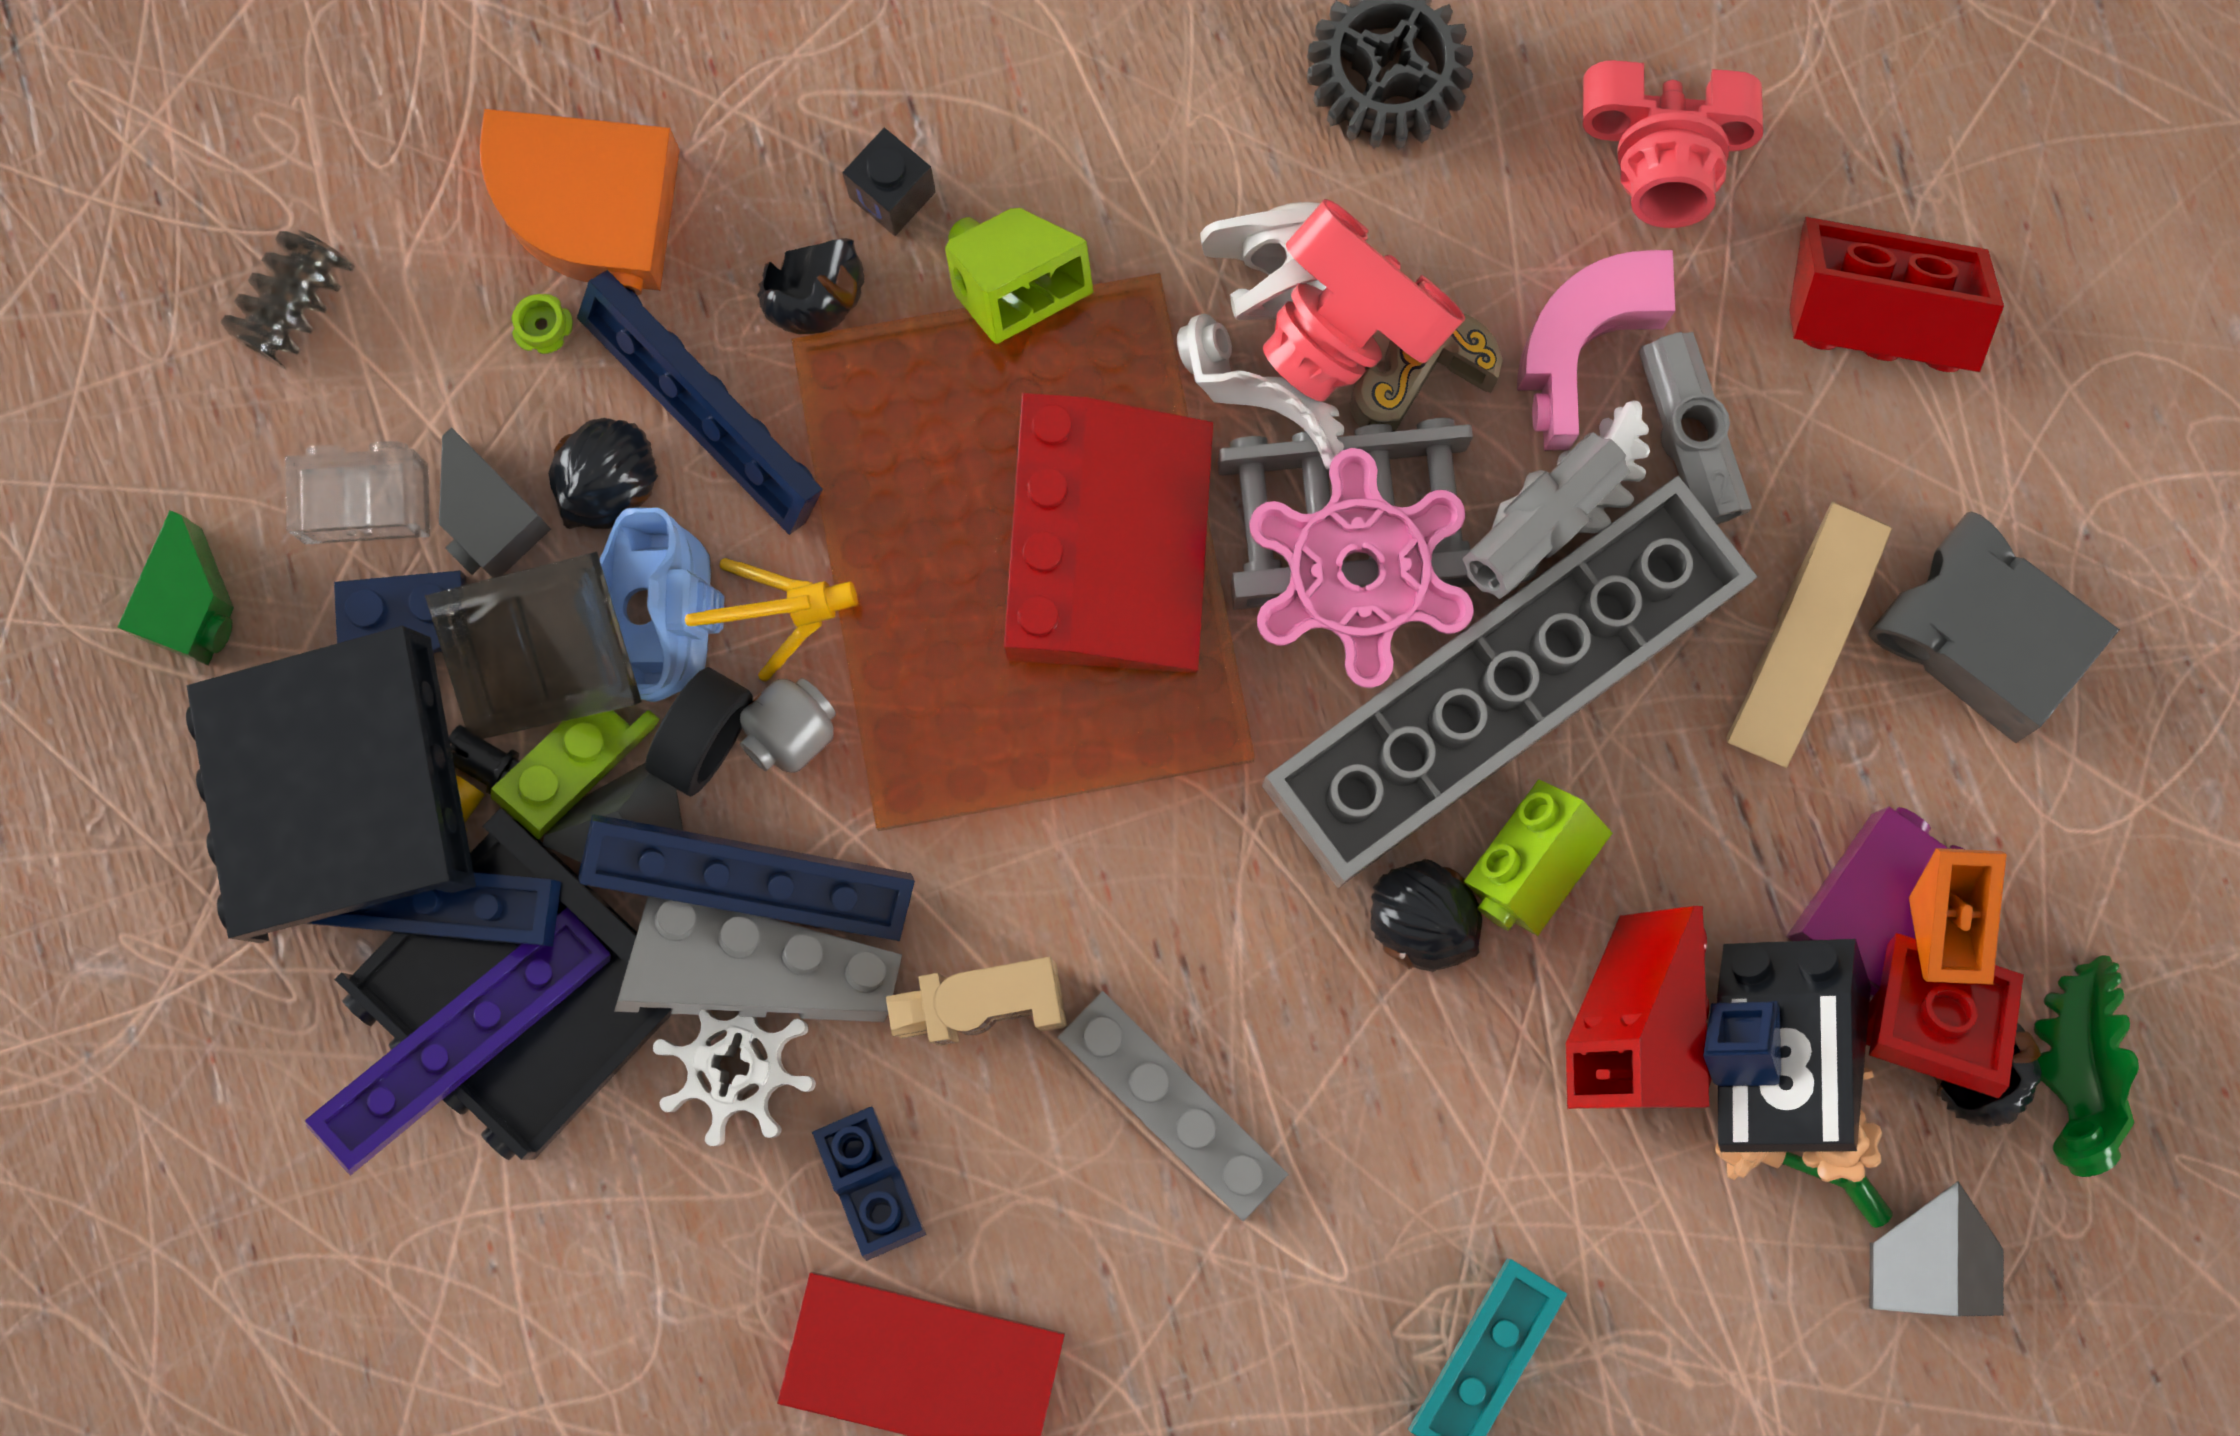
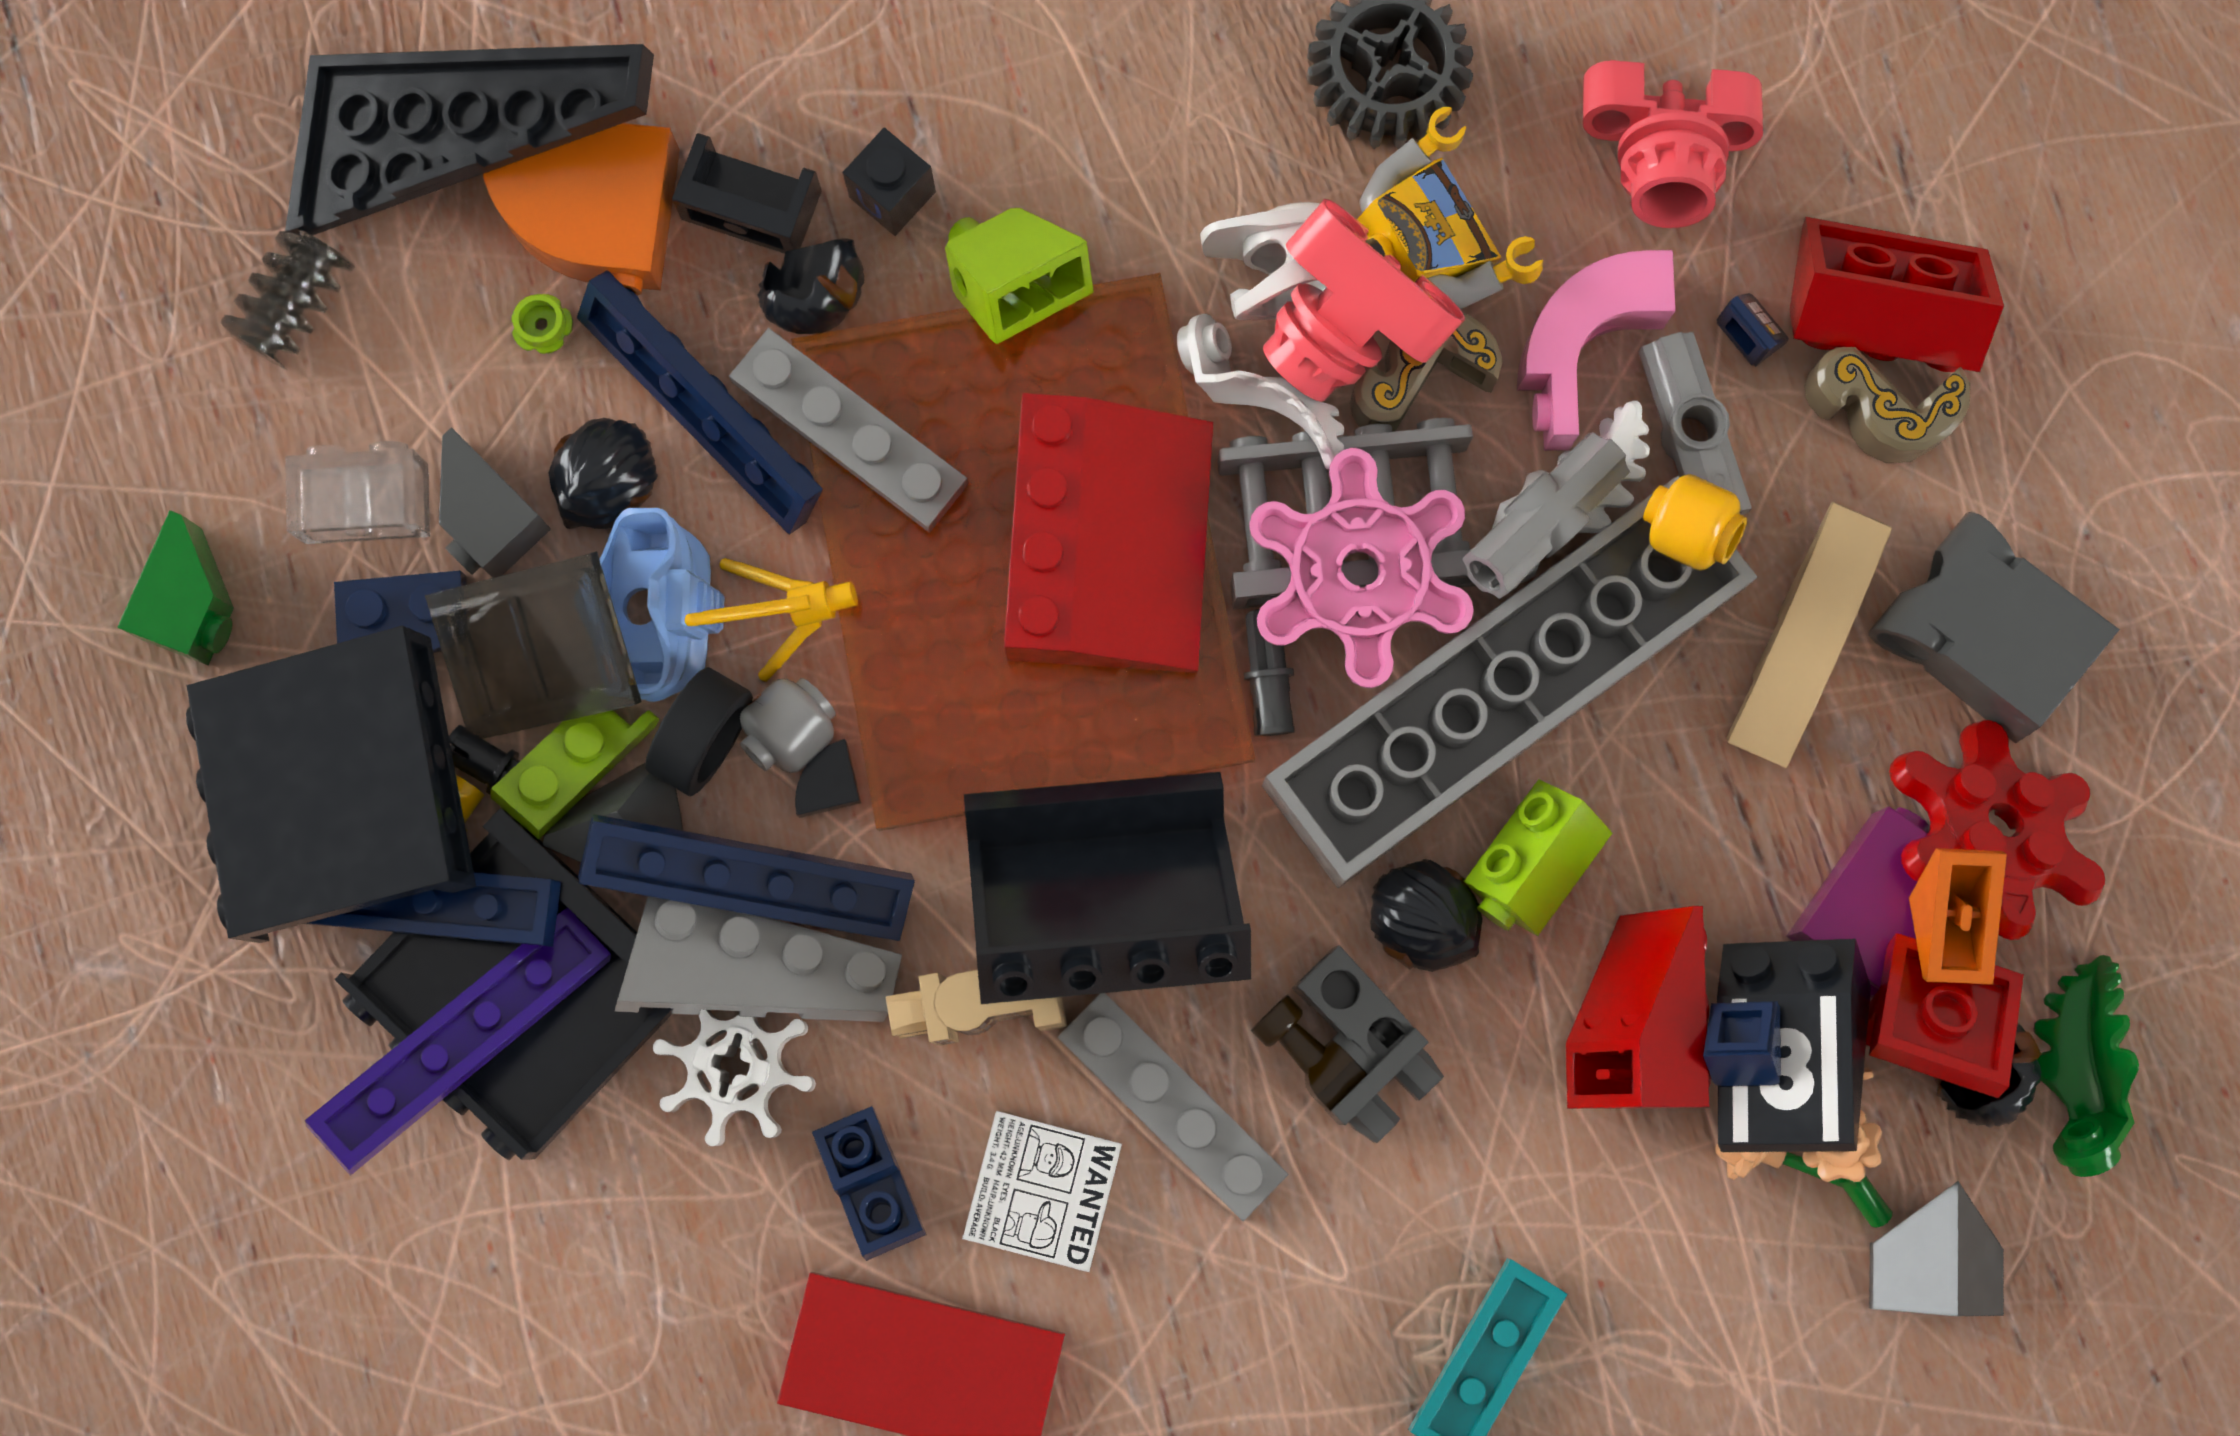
(424, 120): none -> black wing
(745, 198): none -> black panel
(827, 782): none -> black tile
(849, 430): none -> light grey plate
(1042, 1191): none -> white tile
(1104, 888): none -> black panel
(1268, 683): none -> dark grey axle
(1365, 1054): none -> dark grey hips
(1430, 226): none -> torso
(1695, 522): none -> yellow head
(1751, 328): none -> dark blue slope
(1878, 413): none -> dark tan animal
(2029, 802): none -> red plate

